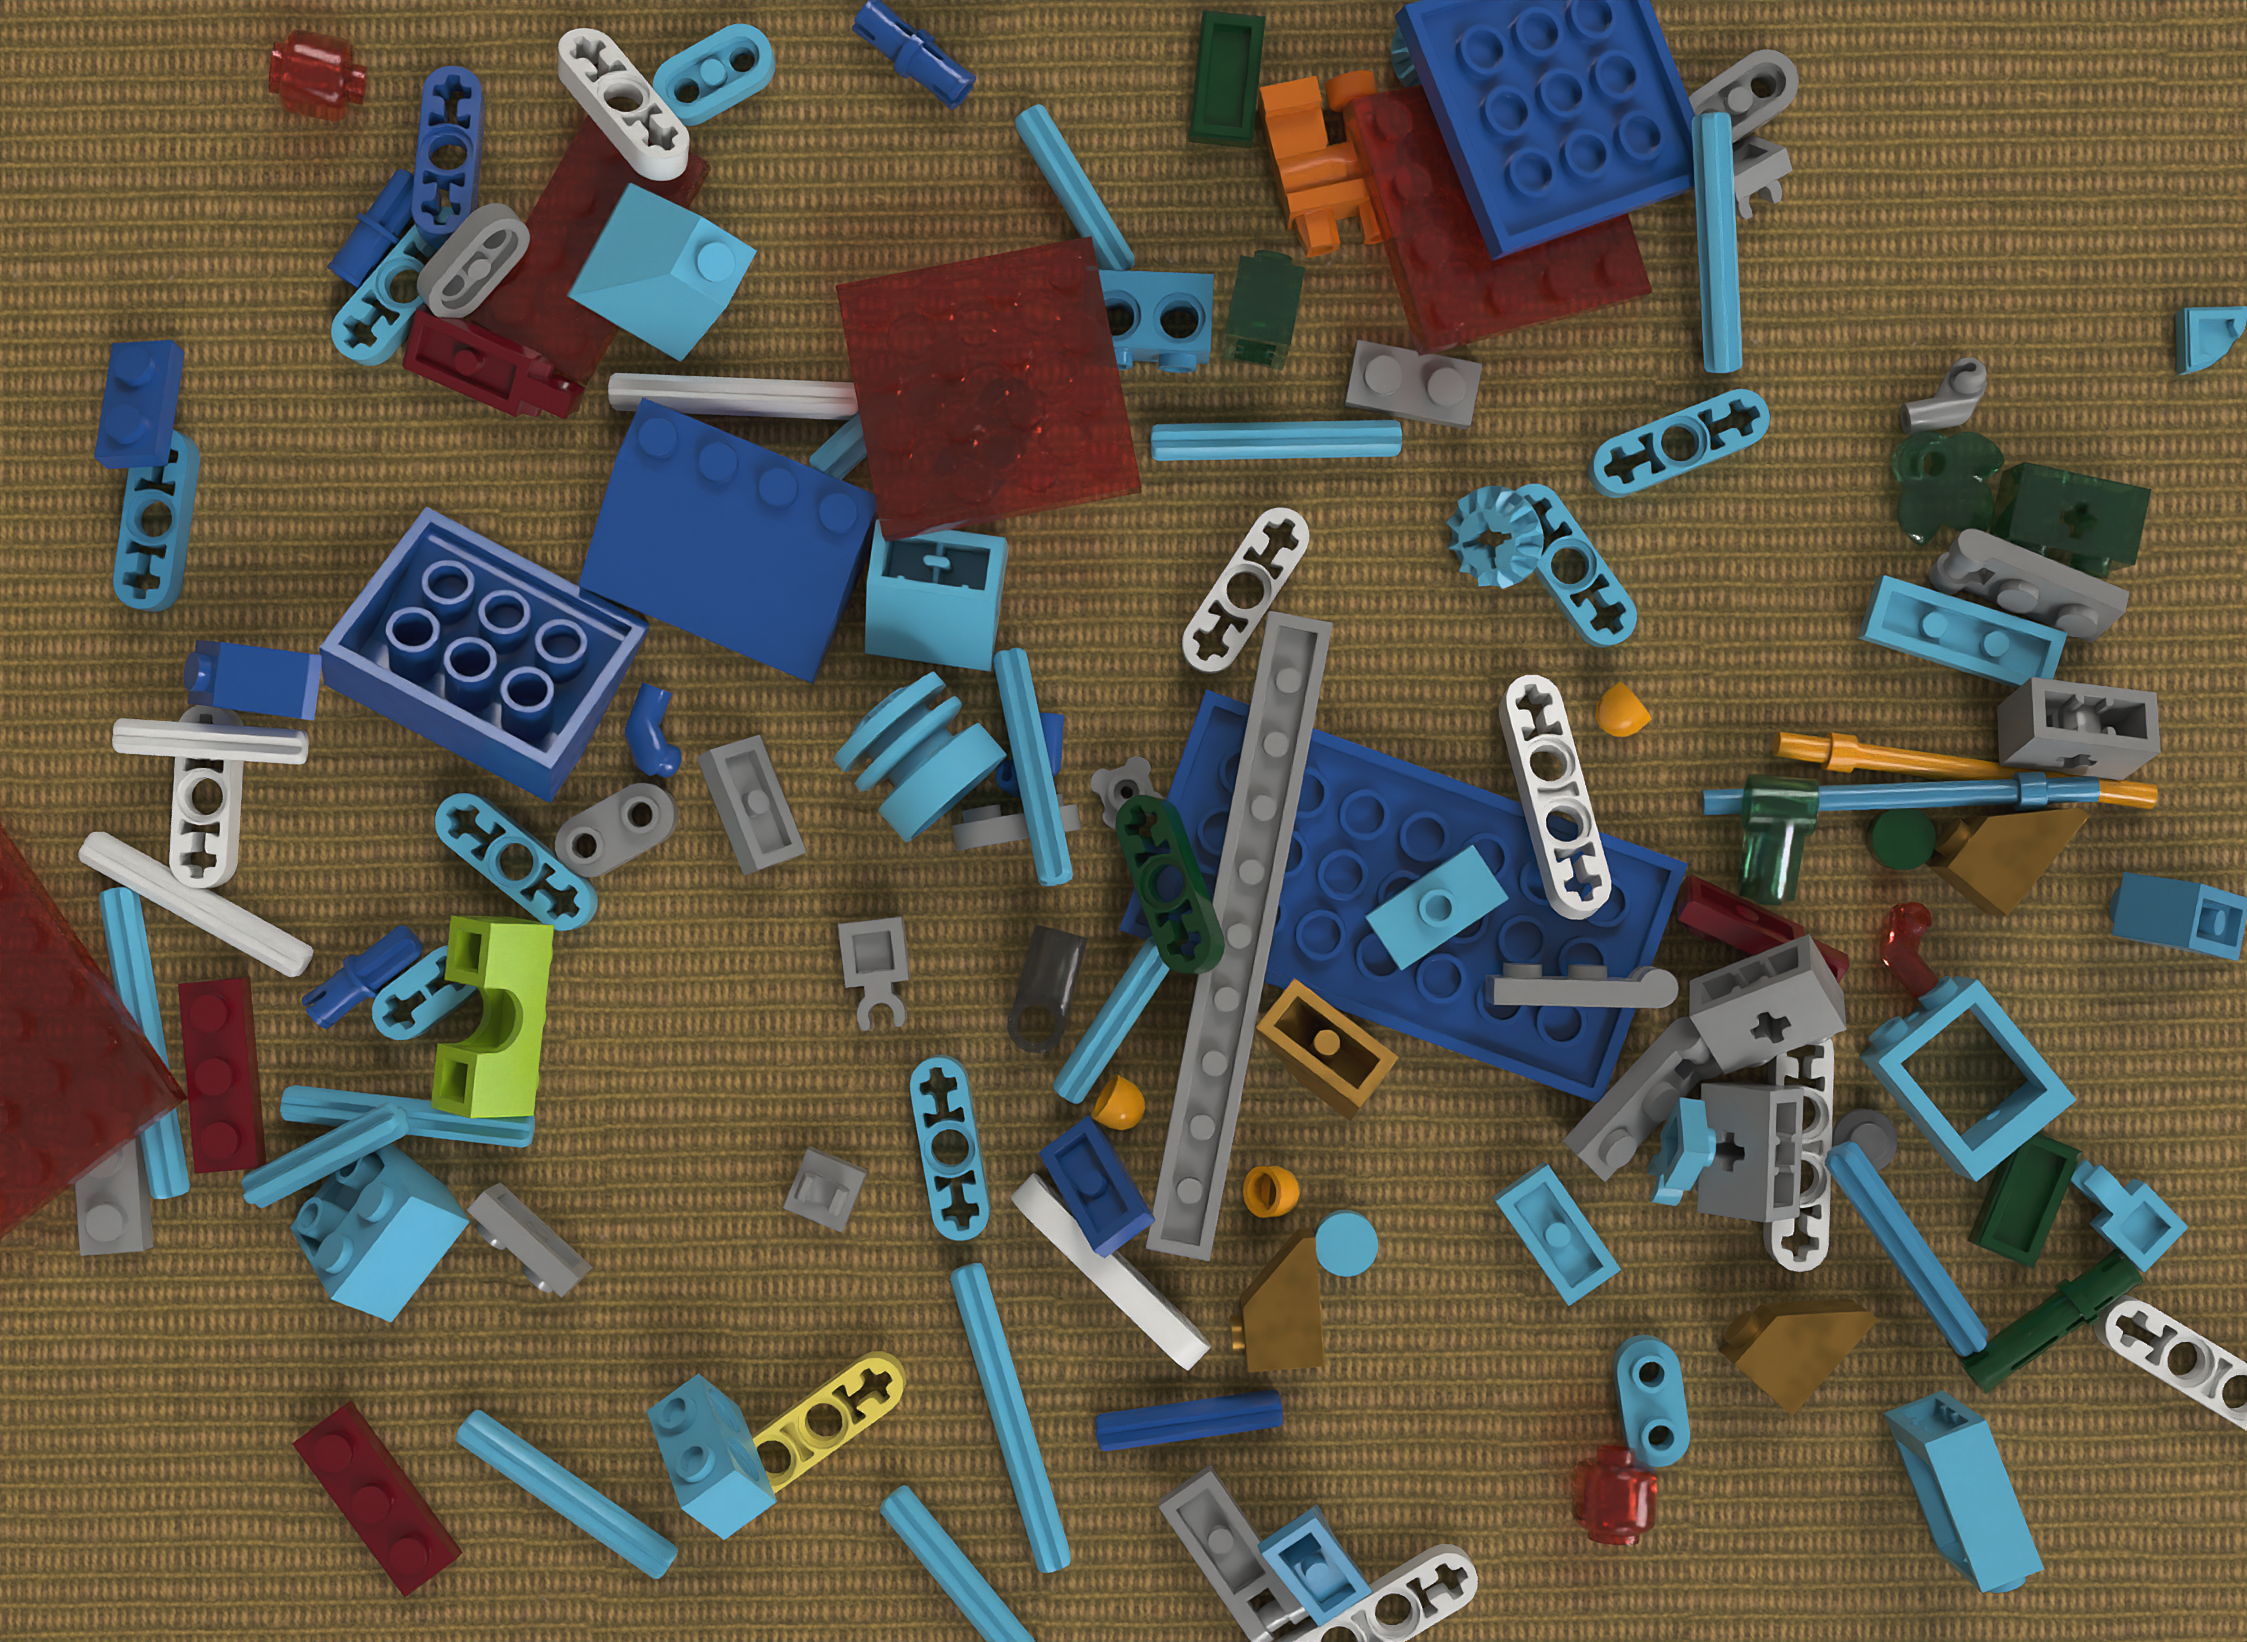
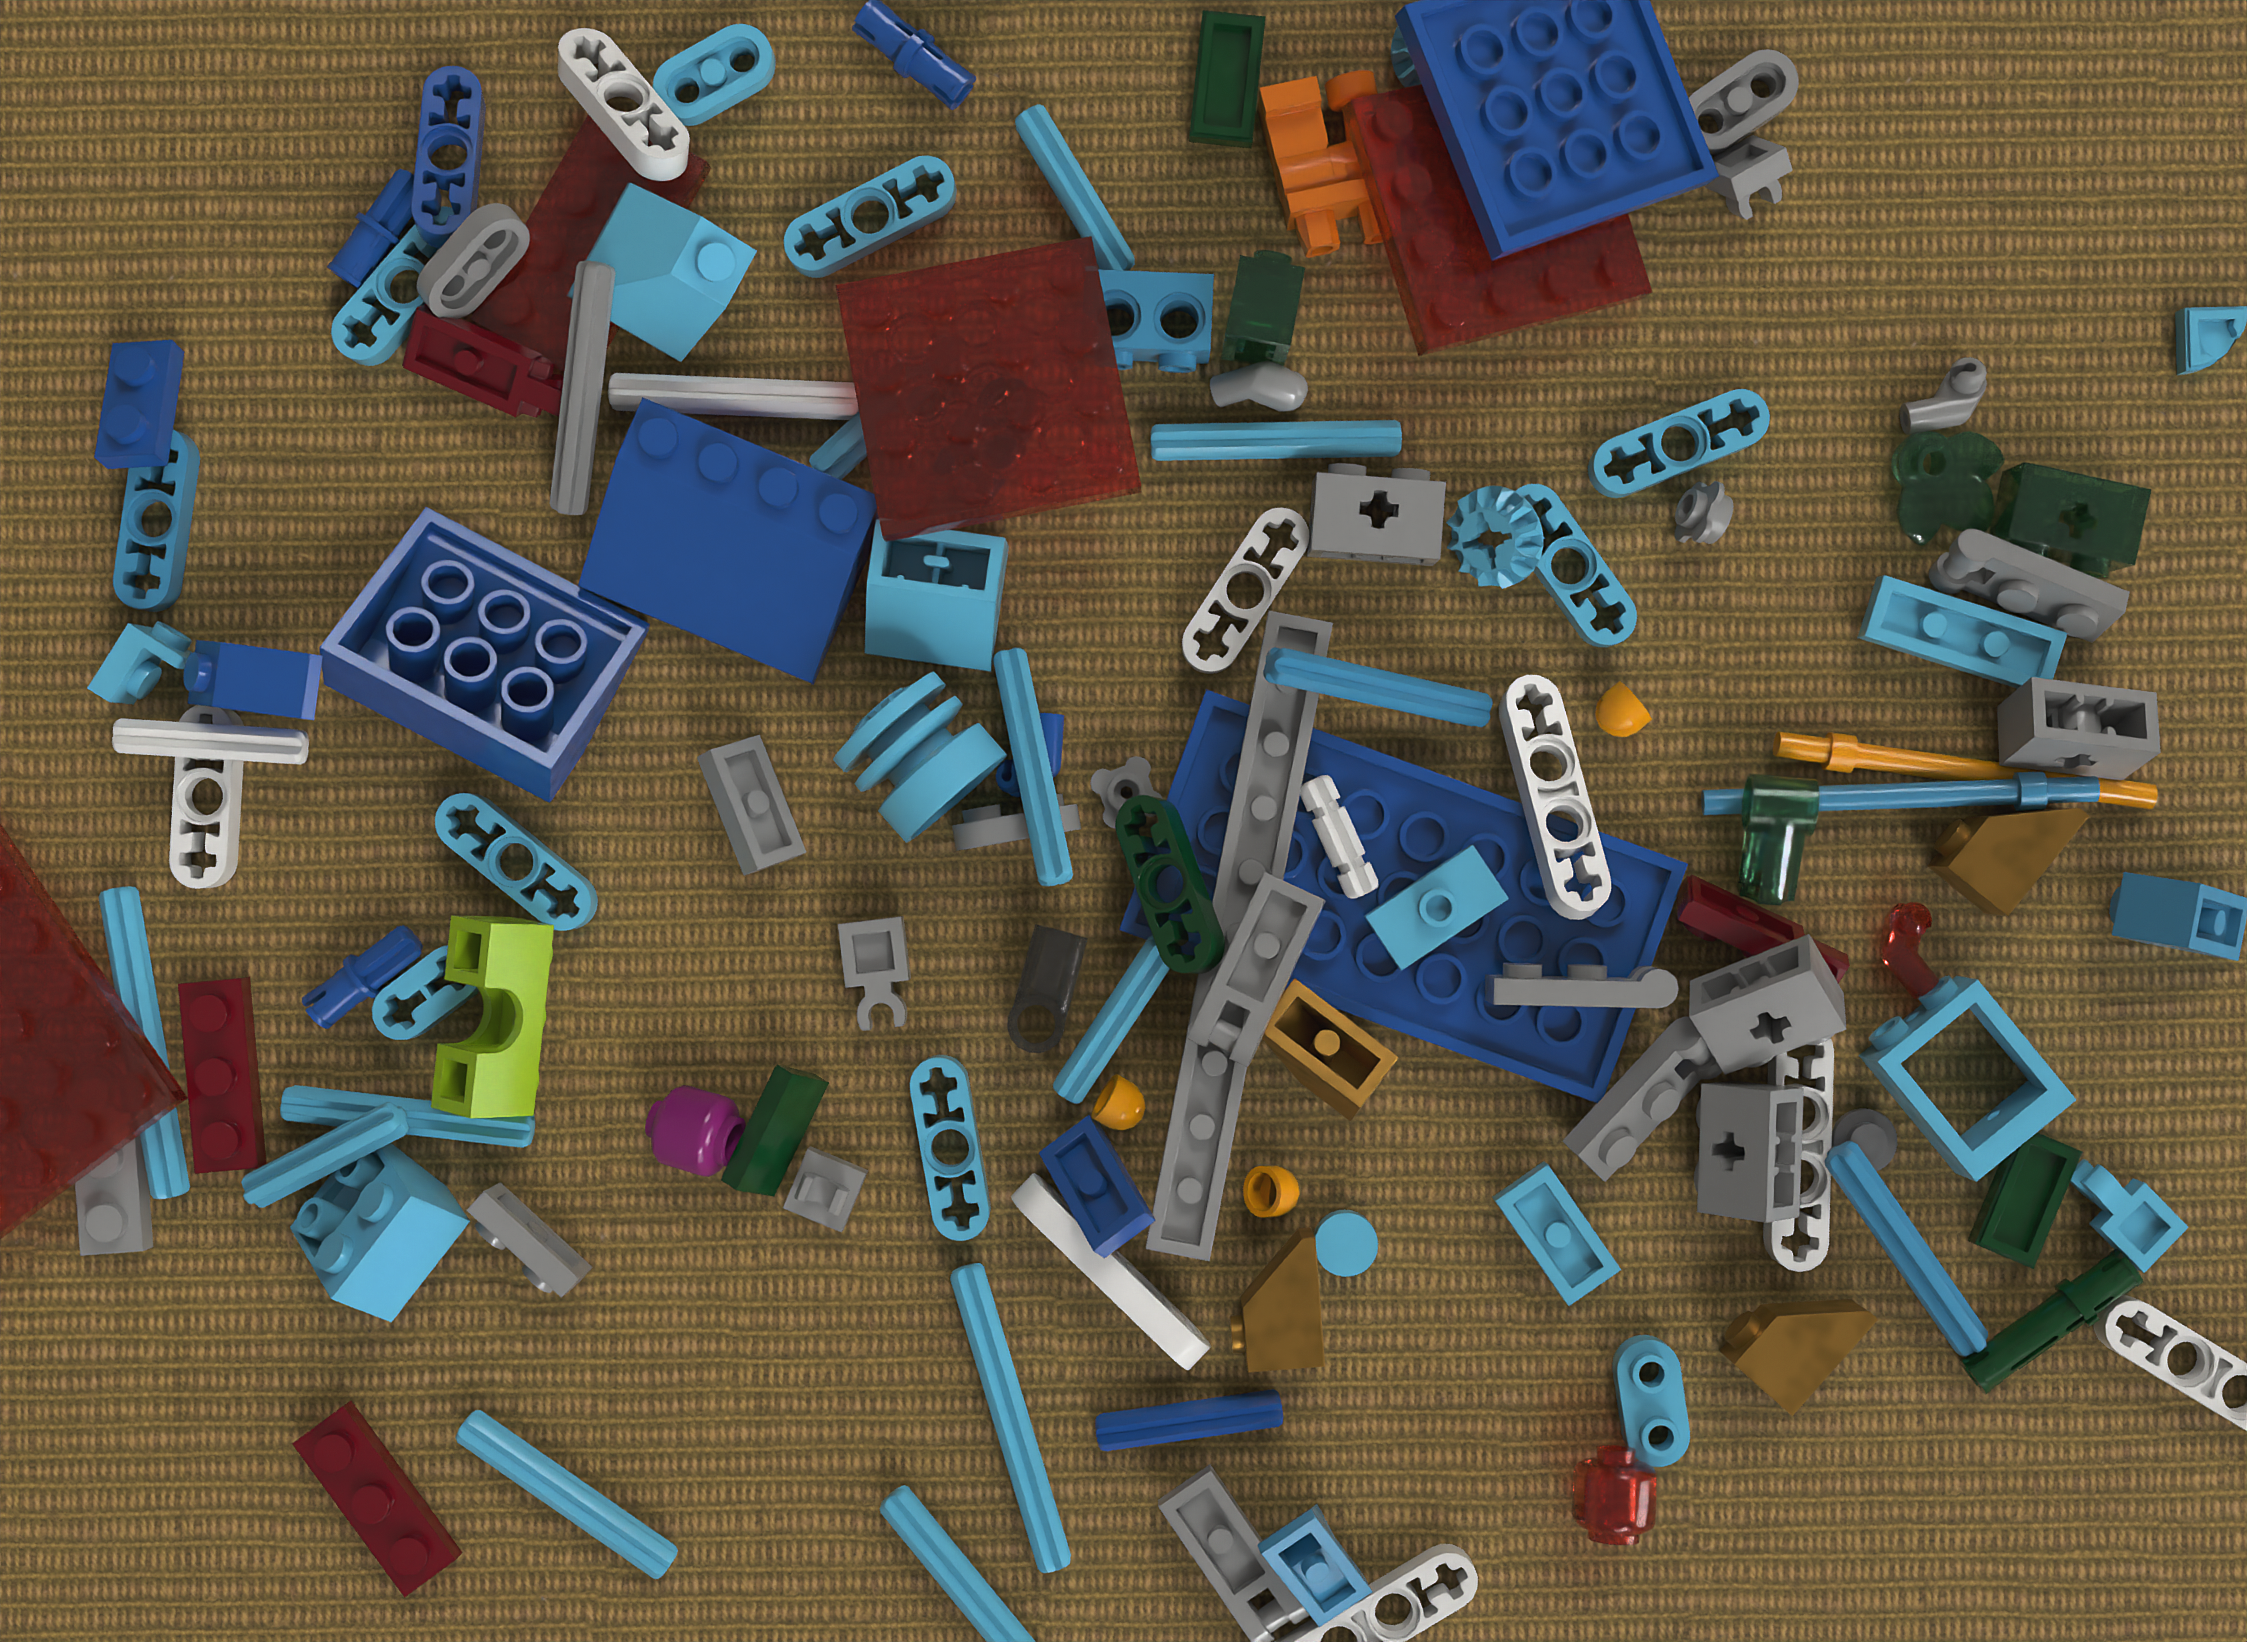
(133, 662): none -> medium azure bracket
(196, 905): white axle -> none
(316, 75): clear red head -> none
(582, 387): none -> light grey axle
(615, 831): light grey plate -> none
(645, 736): blue arm -> none
(694, 1130): none -> magenta head
(711, 1457): medium azure brick -> none
(774, 1131): none -> dark green tile
(810, 1448): light yellow beam -> none
(877, 189): none -> medium azure beam
(1257, 966): none -> light grey plate
(1263, 383): none -> light grey arm
(1338, 836): none -> white axle
(1377, 687): none -> dark azure axle
(1407, 537): none -> light grey brick
(1411, 386): light grey plate -> none
(1684, 1151): medium azure plate -> none
(1703, 513): none -> light grey plate
(1717, 241): medium azure axle -> none
(1901, 838): dark green tile -> none
(1964, 1492): medium azure window -> none

